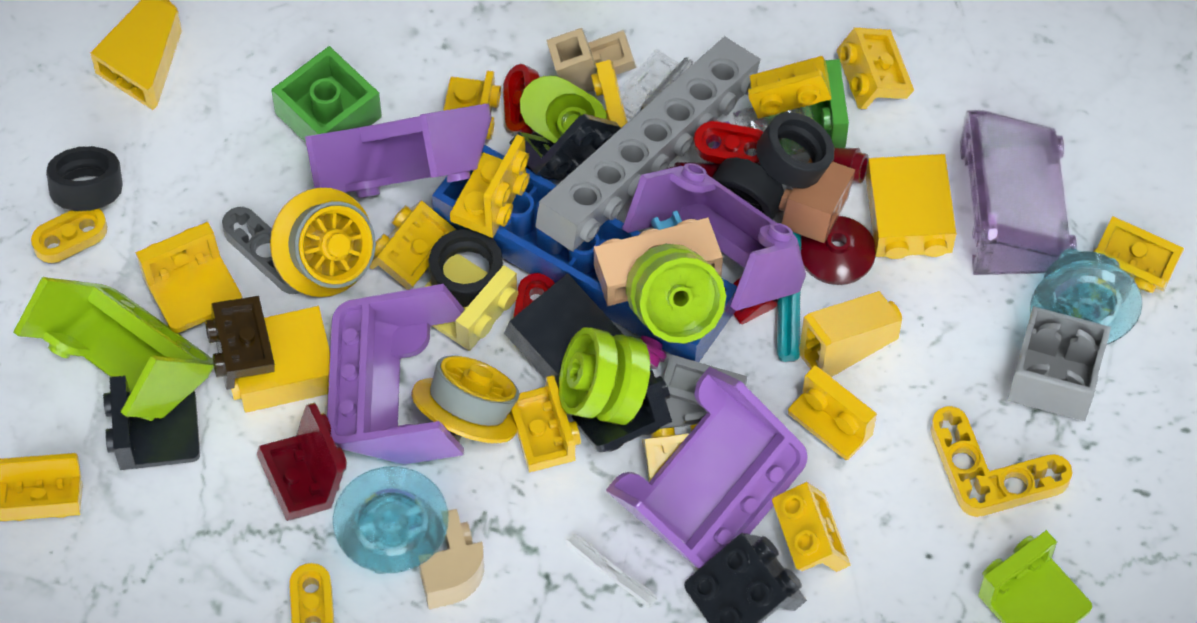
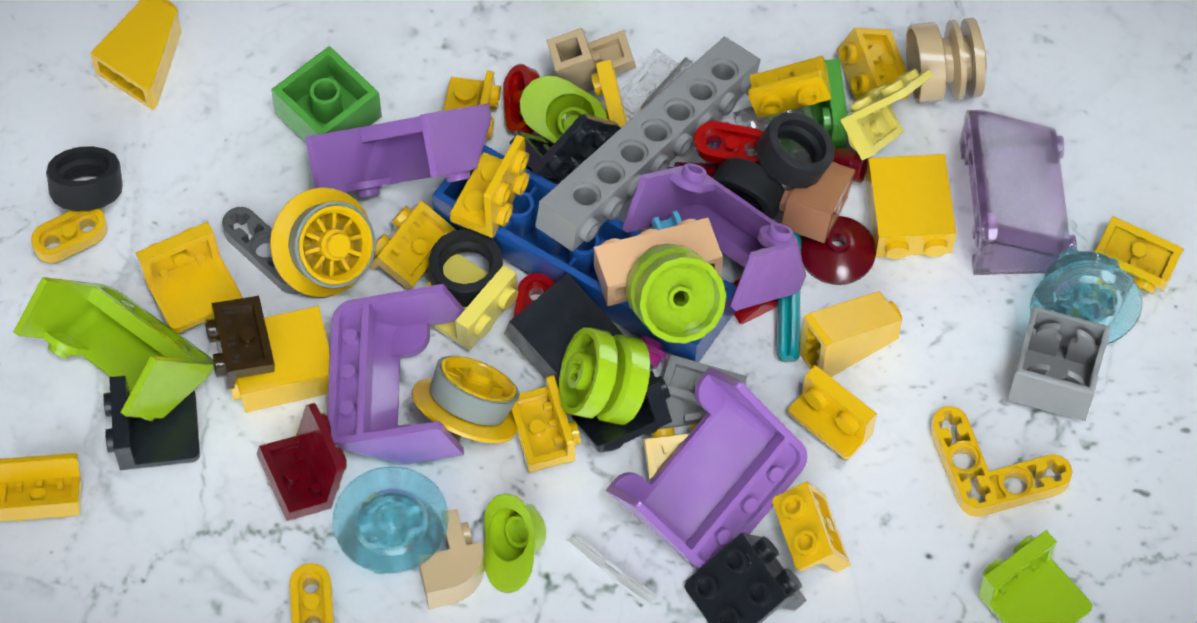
(511, 540): none -> lime piece
(873, 121): none -> light yellow bracket
(952, 59): none -> tan wheel

